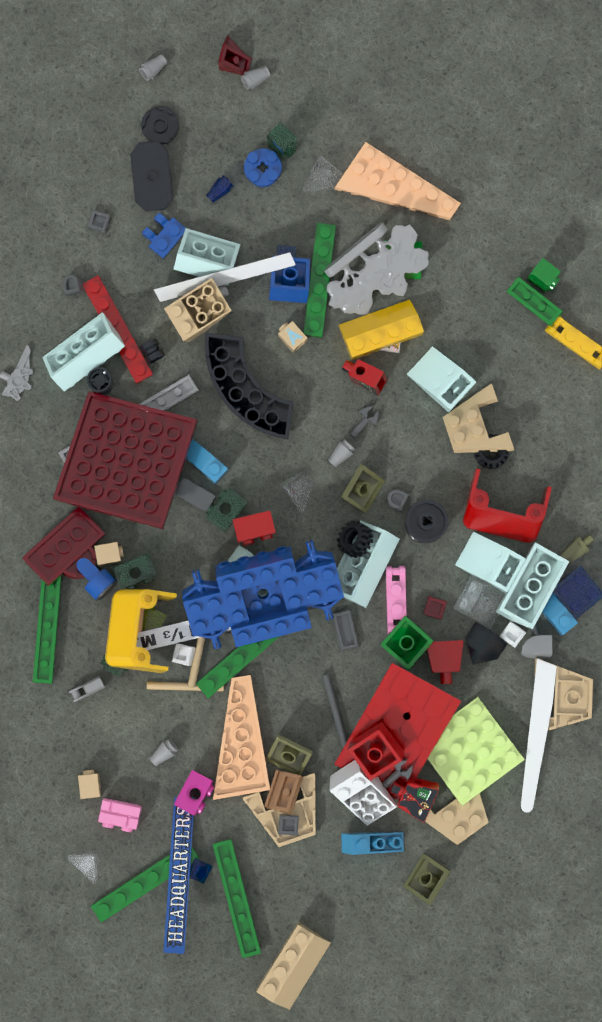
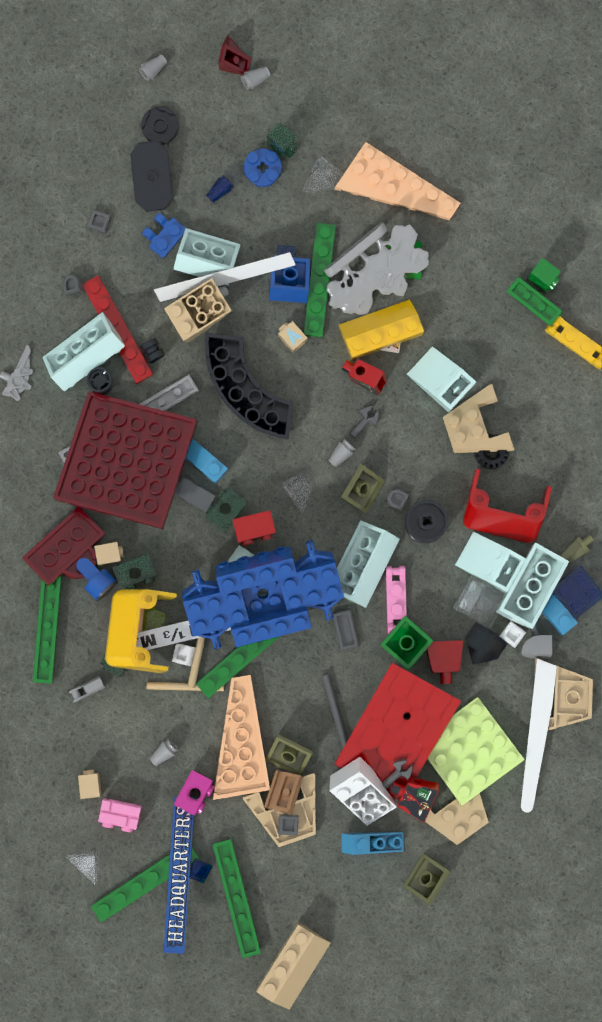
(361, 543): black tyre -> none
(376, 751): red brick -> none
(435, 607): dark red tile -> none

